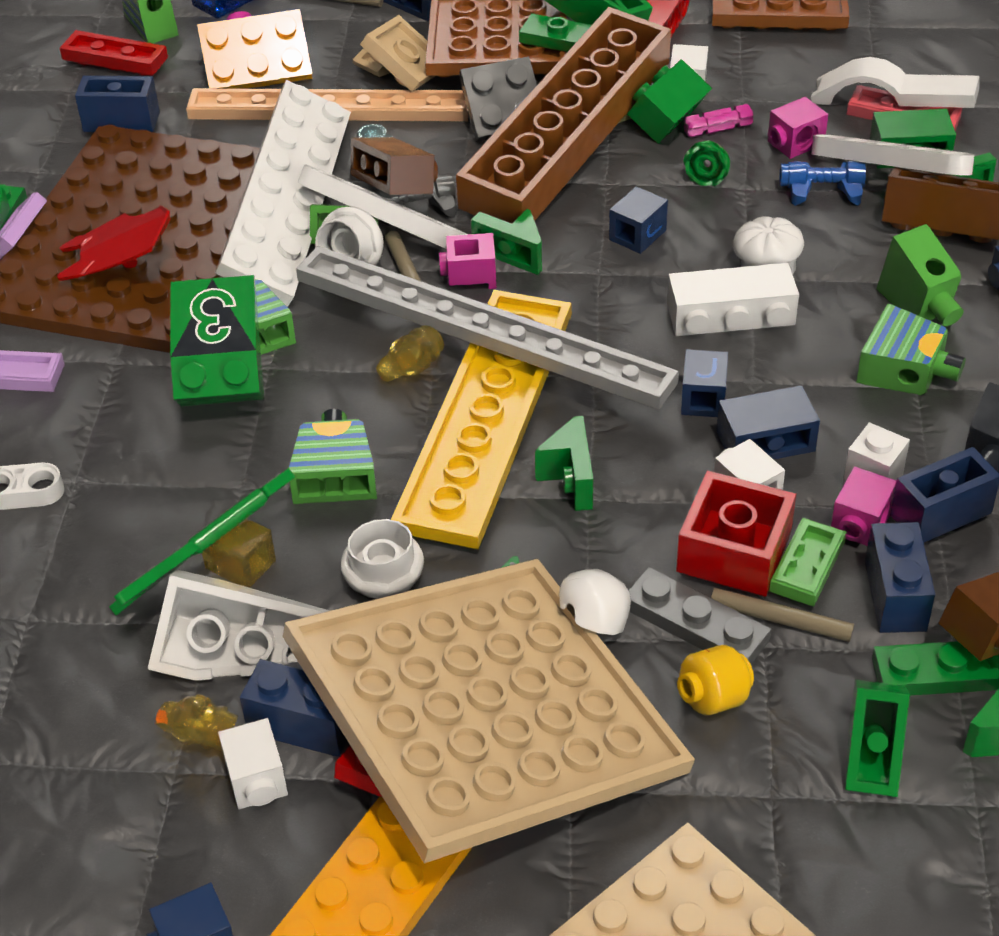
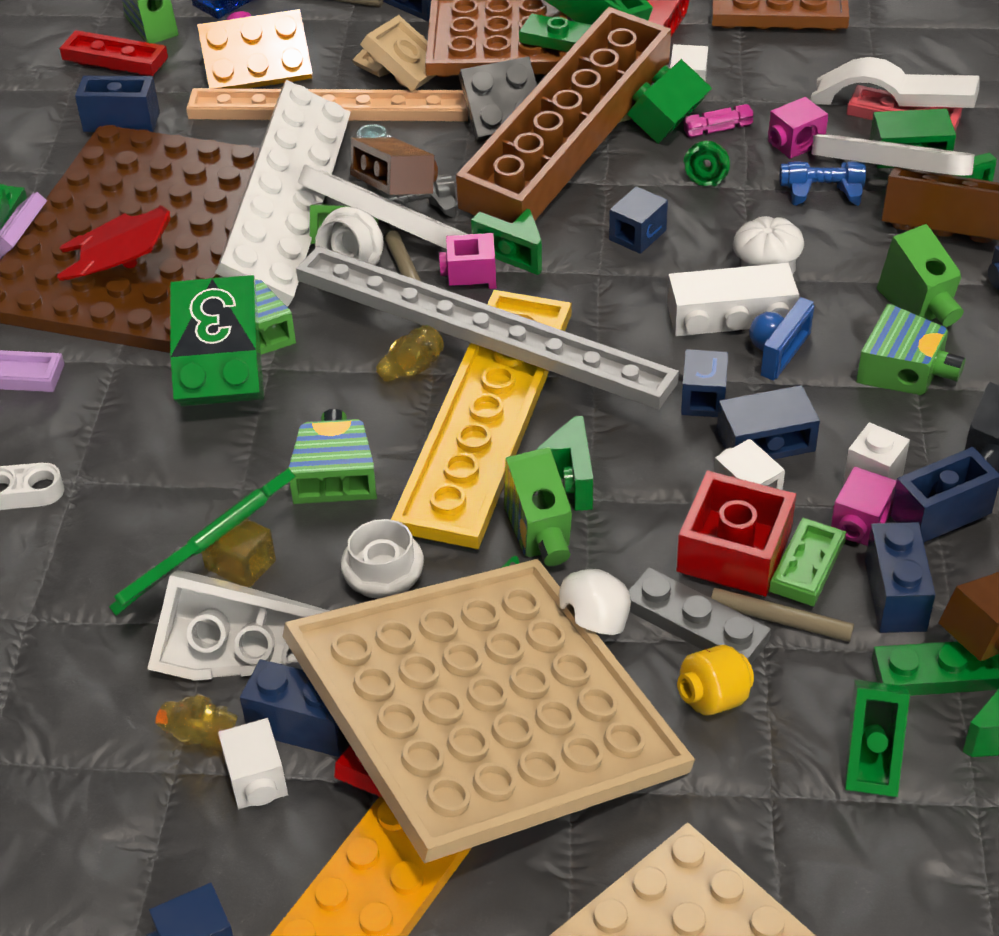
(540, 520): none -> bright green torso
(781, 336): none -> blue tile

